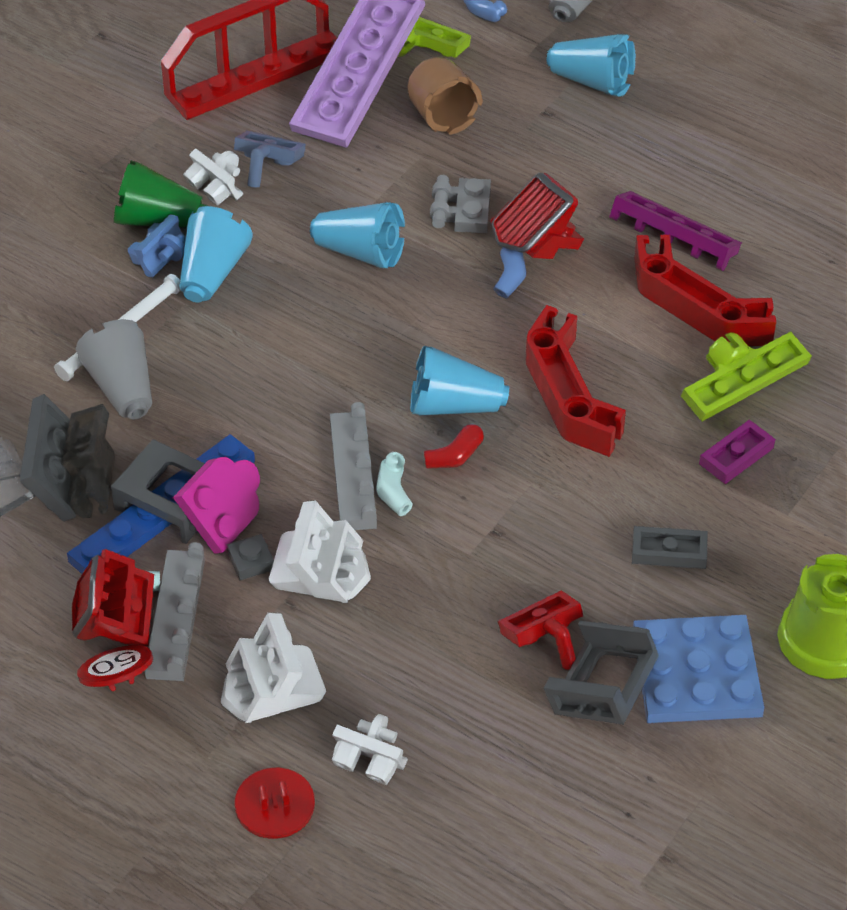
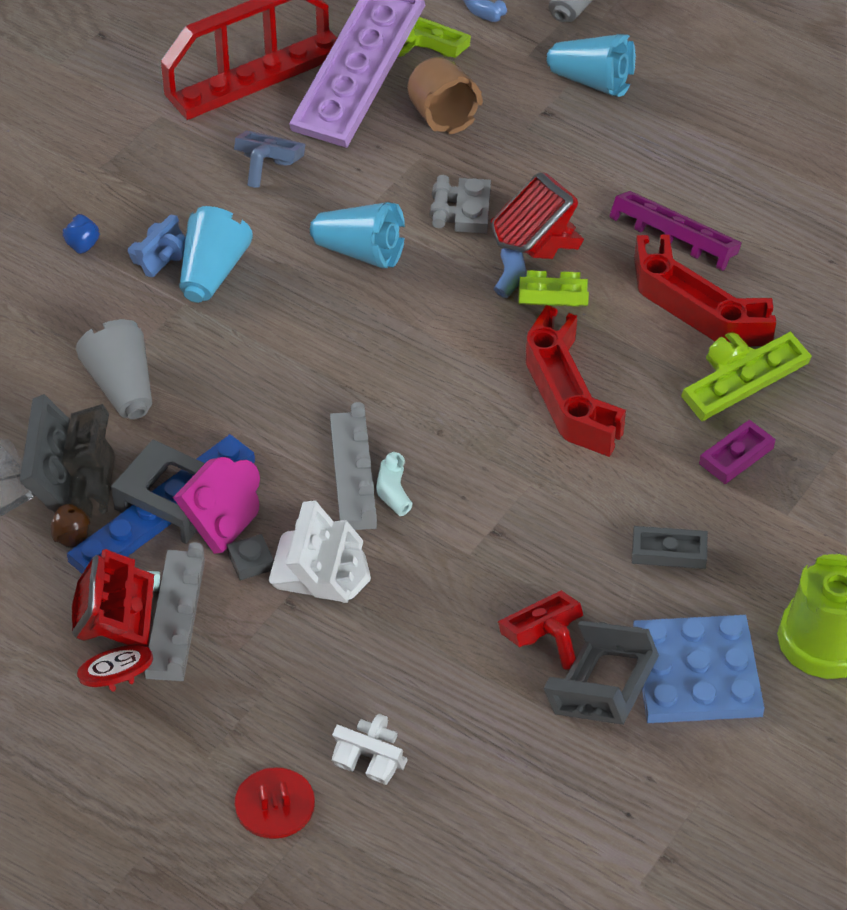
(69, 525): none -> reddish brown piece
(81, 234): none -> blue piece
(151, 198): green cone -> none
(171, 284): white bar -> none
(218, 173): white hips -> none
(270, 674): white piece -> none
(454, 386): medium azure cone -> none
(458, 451): red arm -> none
(562, 291): none -> lime plate

